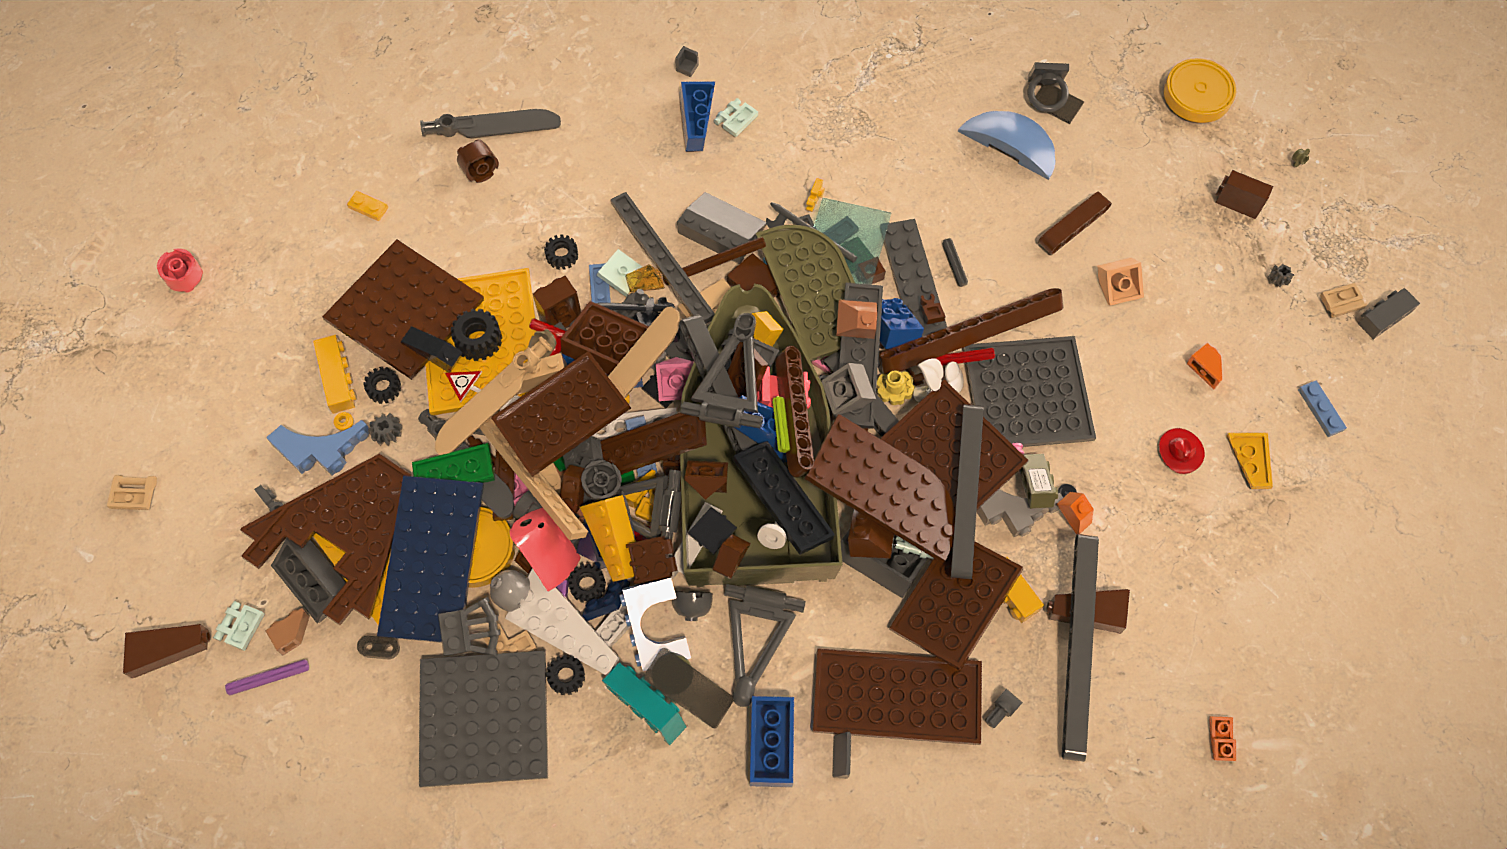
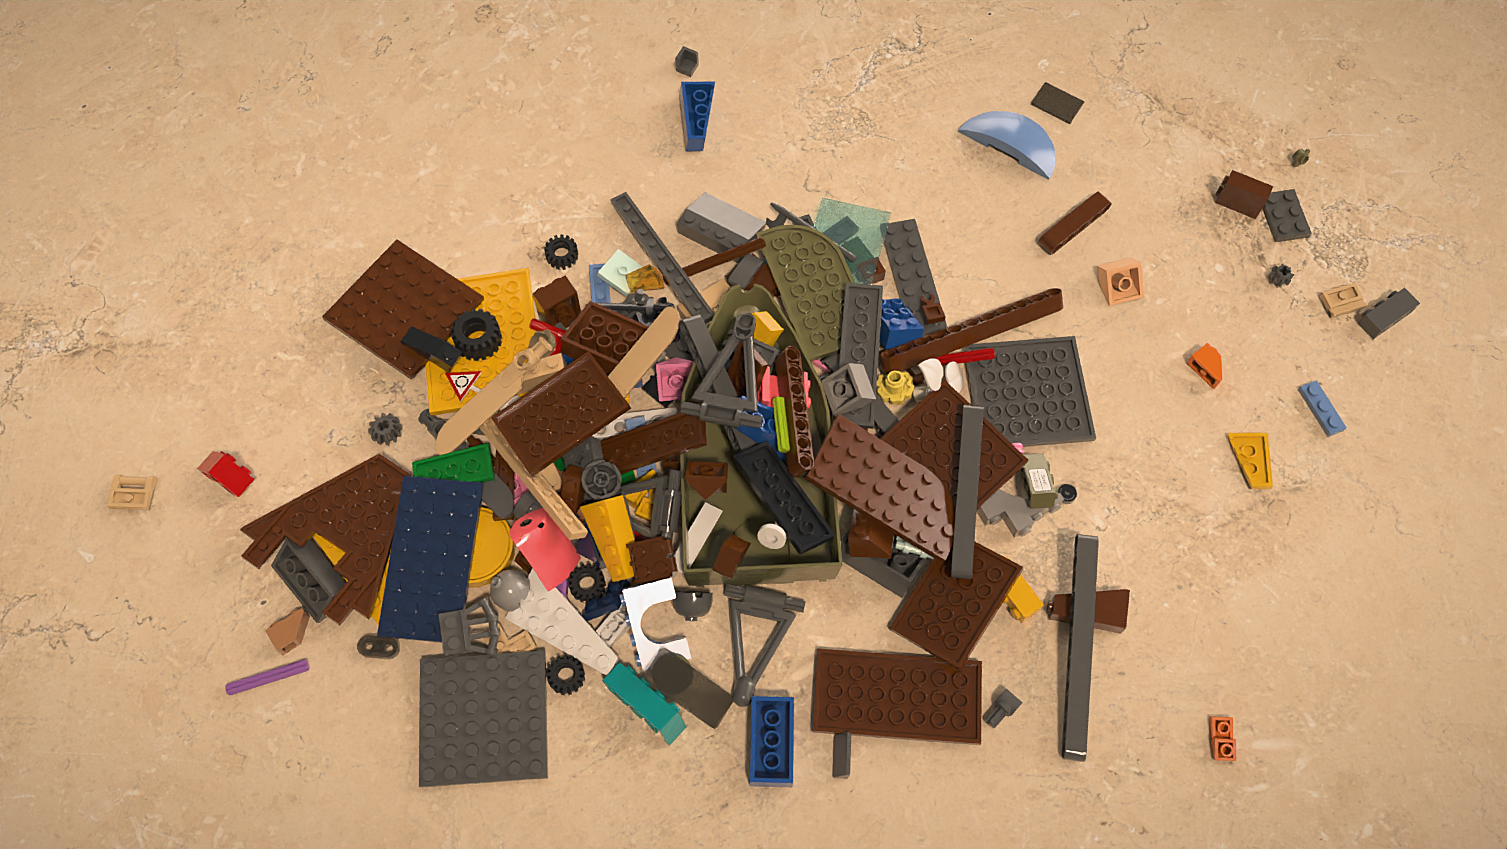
(160, 647): reddish brown slope -> none
(179, 270): coral brick -> none
(224, 471): none -> red brick
(243, 627): light aqua plate -> none
(267, 497): dark grey plate -> none
(326, 450): medium blue arch -> none
(334, 374): yellow brick -> none
(345, 425): yellow plate -> none
(367, 205): yellow plate -> none
(377, 376): black tyre -> none
(477, 161): reddish brown brick -> none
(492, 123): dark grey piece -> none
(712, 530): black piece -> none
(739, 120): light aqua plate -> none
(745, 271): none -> dark grey slope
(816, 193): yellow plate -> none
(856, 319): nougat slope -> none
(955, 262): dark grey axle -> none
(1048, 74): dark grey tile -> none
(1076, 511): orange slope -> none
(1181, 450): red hat -> none
(1199, 90): yellow brick -> none
(1286, 216): none -> dark grey plate

